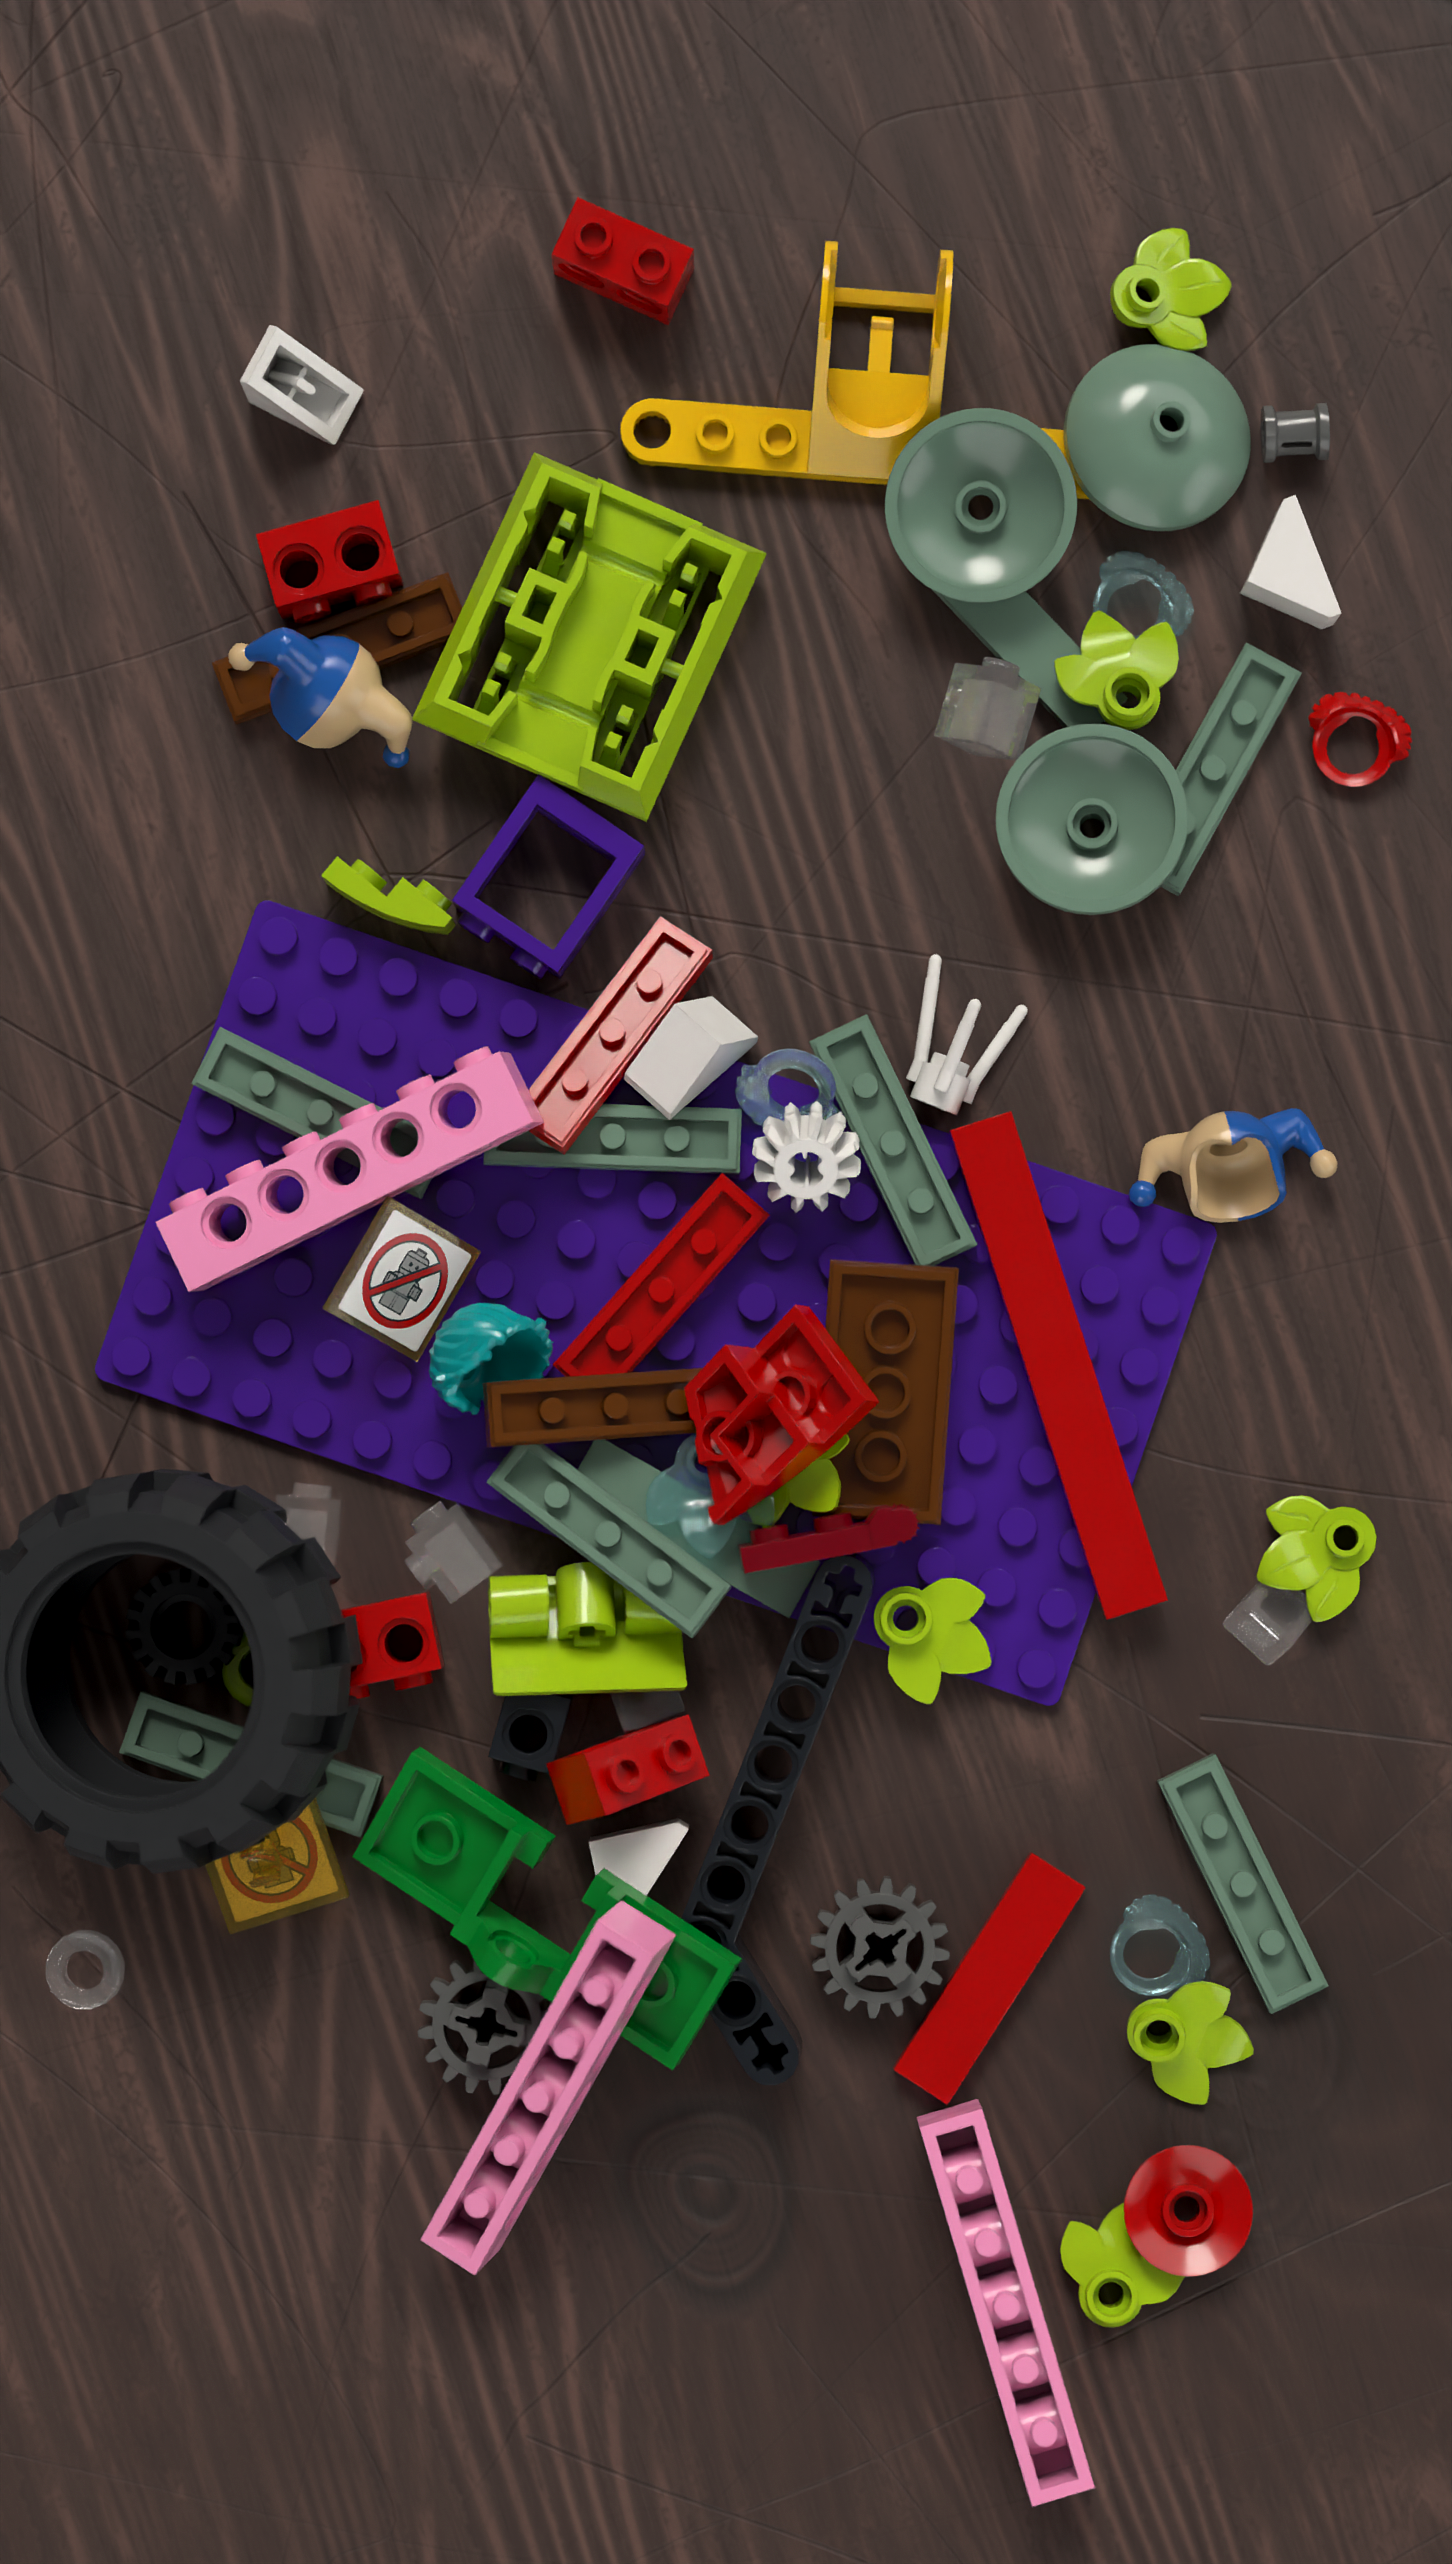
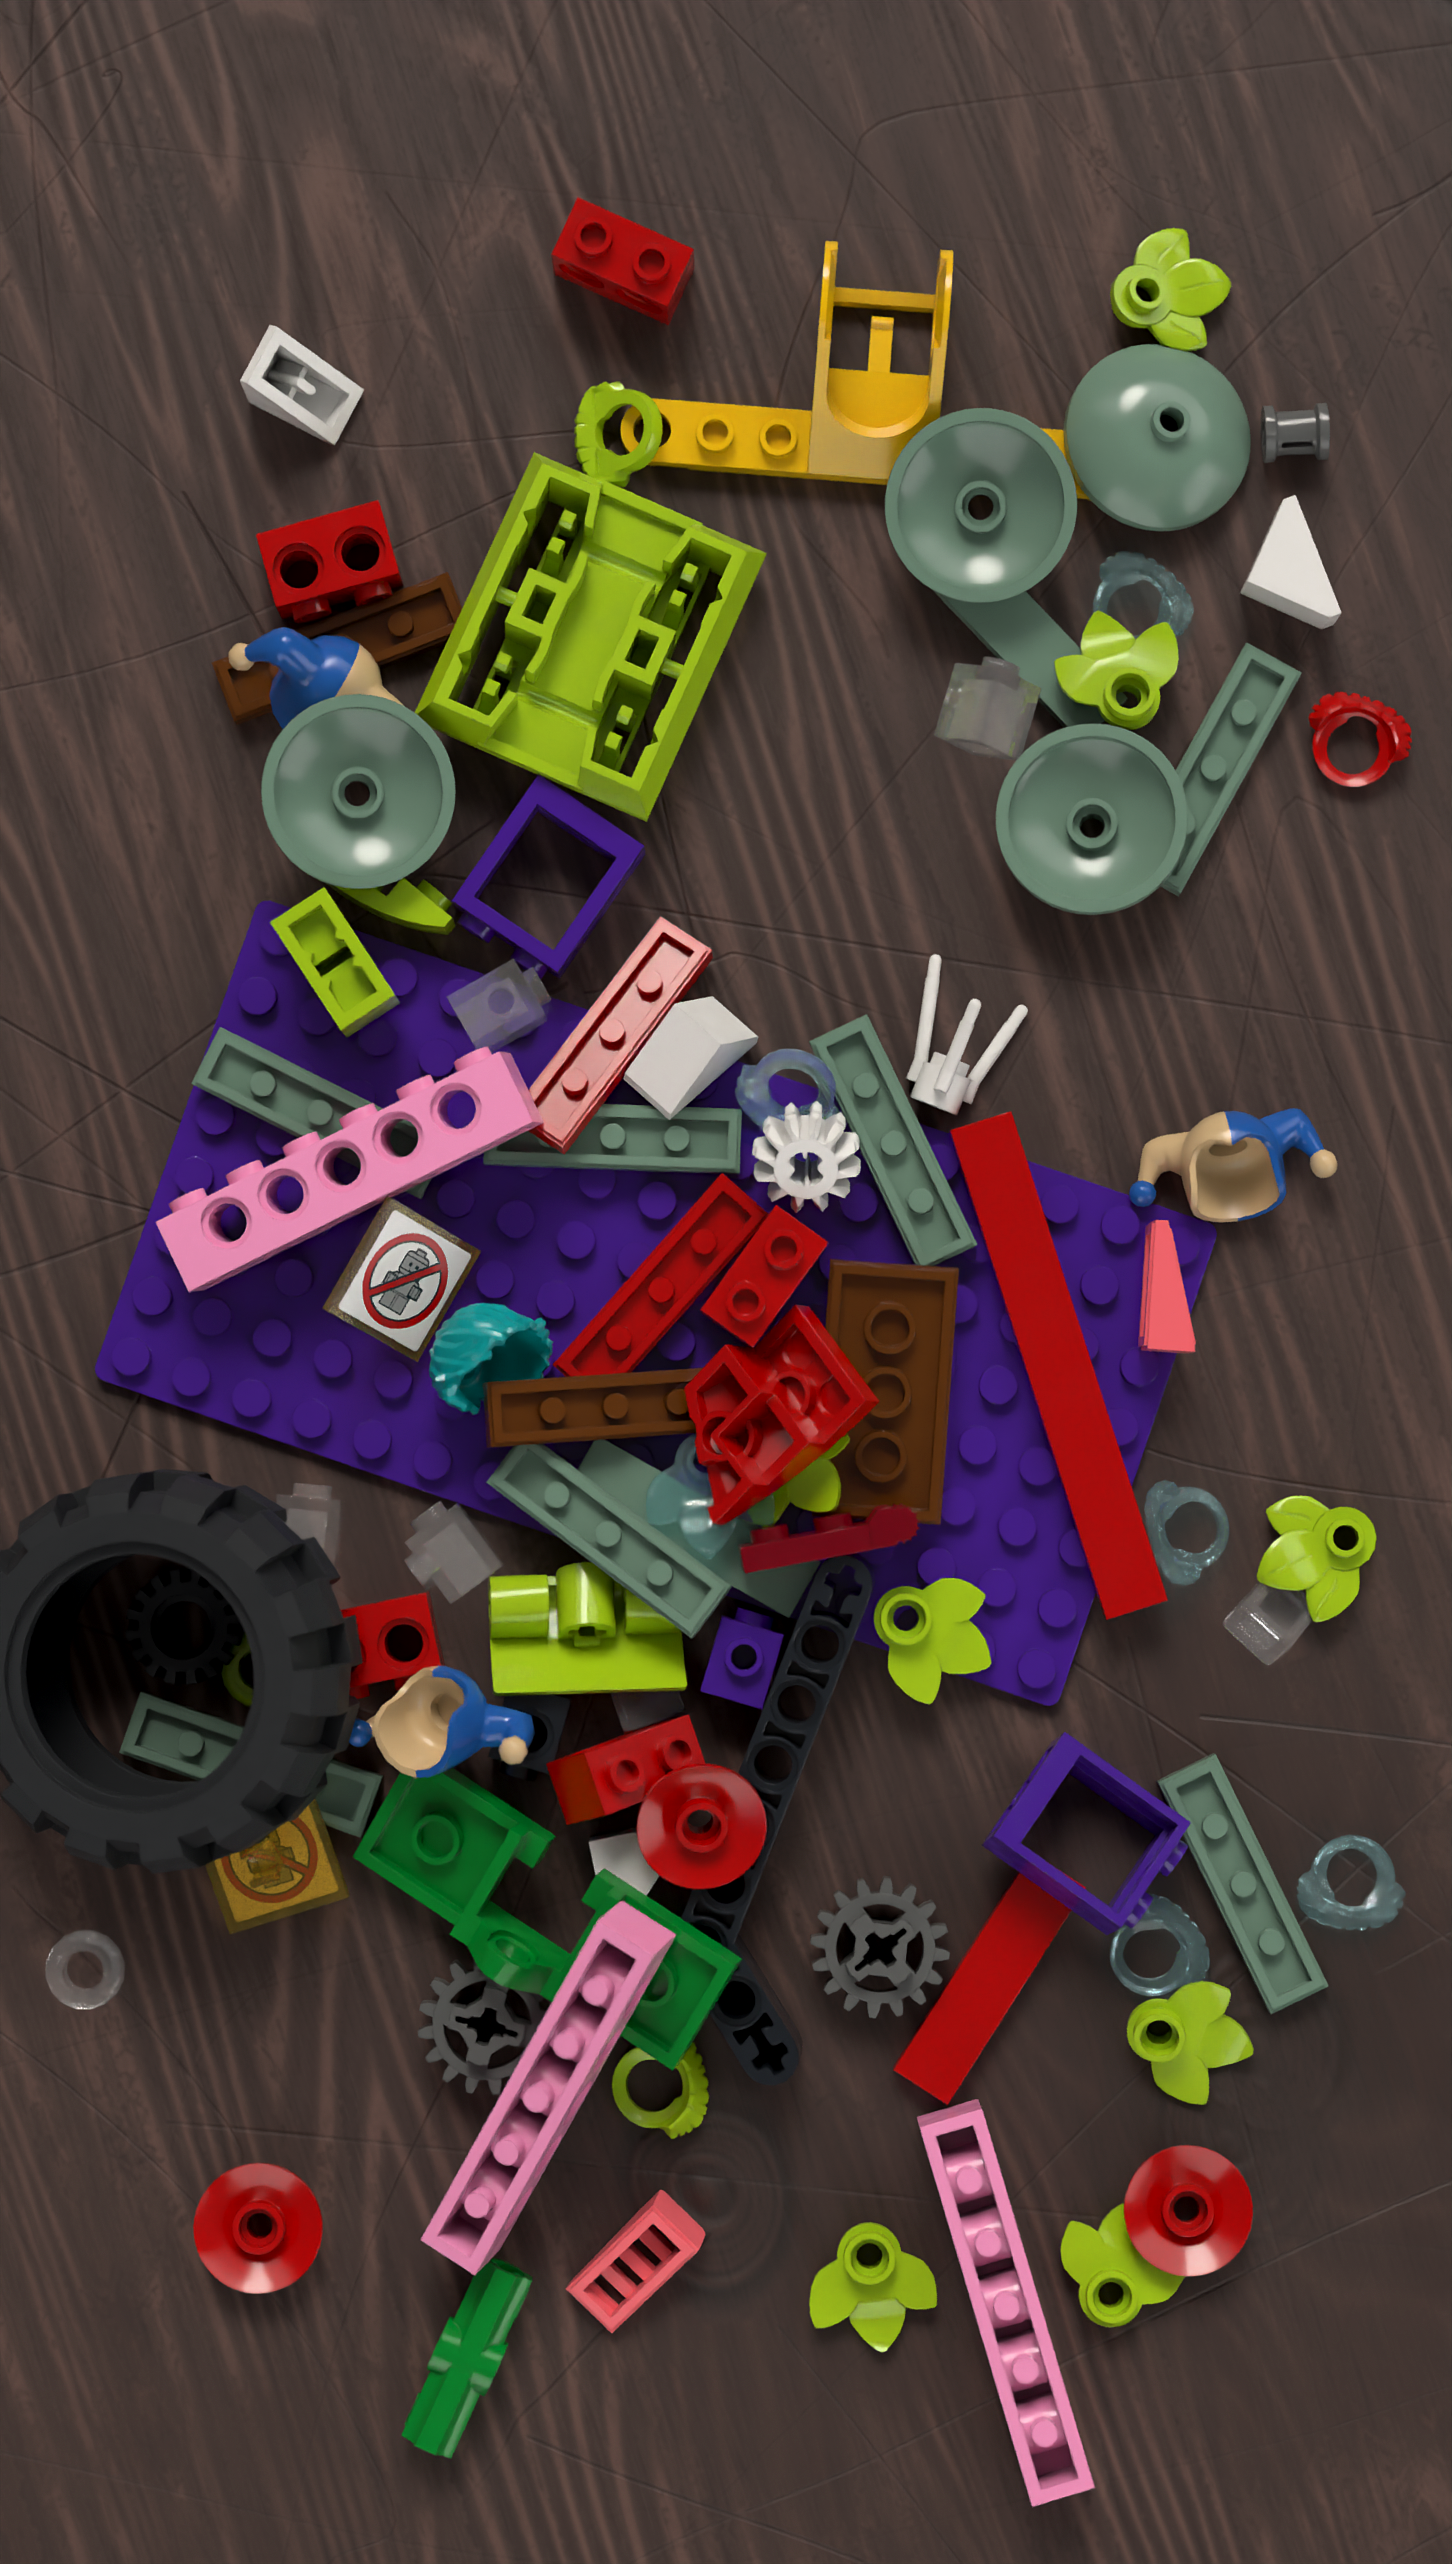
(251, 2260): none -> red dish
(335, 962): none -> lime brick
(365, 743): none -> sand green dish
(442, 1722): none -> piece
(466, 2357): none -> green piece
(501, 1006): none -> clear brick
(594, 410): none -> lime piece
(674, 2224): none -> coral slope
(683, 2113): none -> lime piece
(707, 1853): none -> red dish
(743, 1658): none -> dark purple brick
(764, 1277): none -> red brick
(871, 2294): none -> lime plate
(1161, 1855): none -> dark purple window
(1164, 1308): none -> coral slope
(1179, 1564): none -> clear light blue piece
(1319, 1900): none -> clear light blue piece

